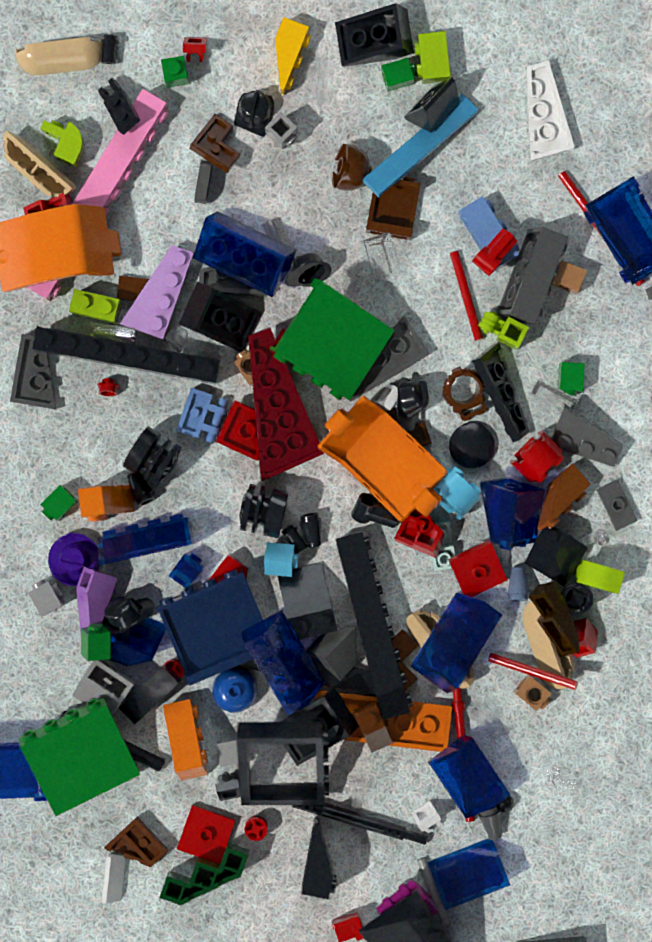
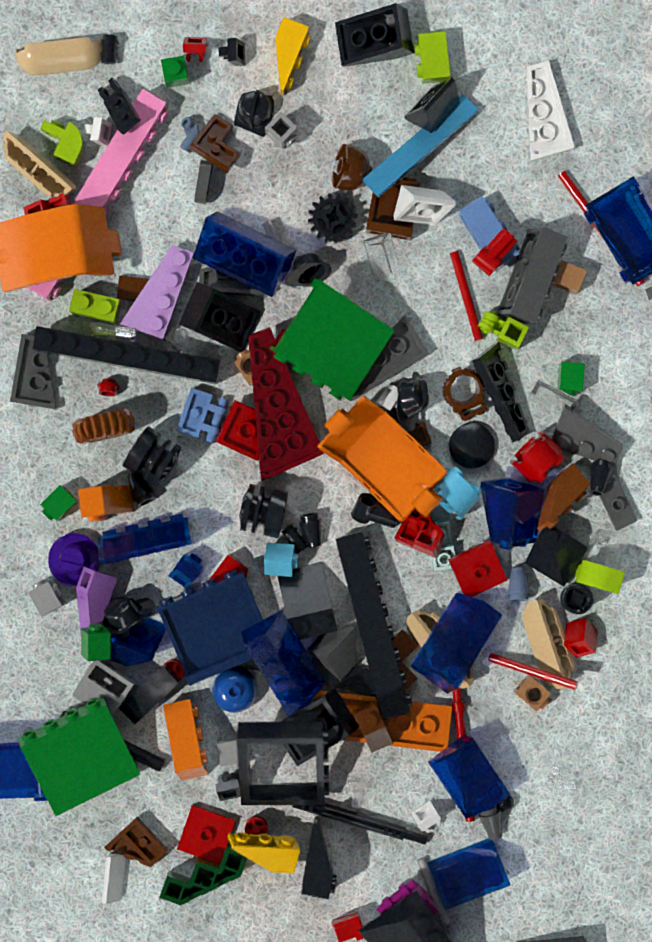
(99, 131): none -> white tile
(103, 426): none -> dark orange gear
(191, 131): none -> sand blue arm
(233, 52): none -> black tile
(273, 853): none -> yellow slope
(321, 215): none -> black gear
(398, 74): green brick -> none
(422, 205): none -> white slope
(555, 618): dark brown slope -> none
(599, 477): none -> black cone

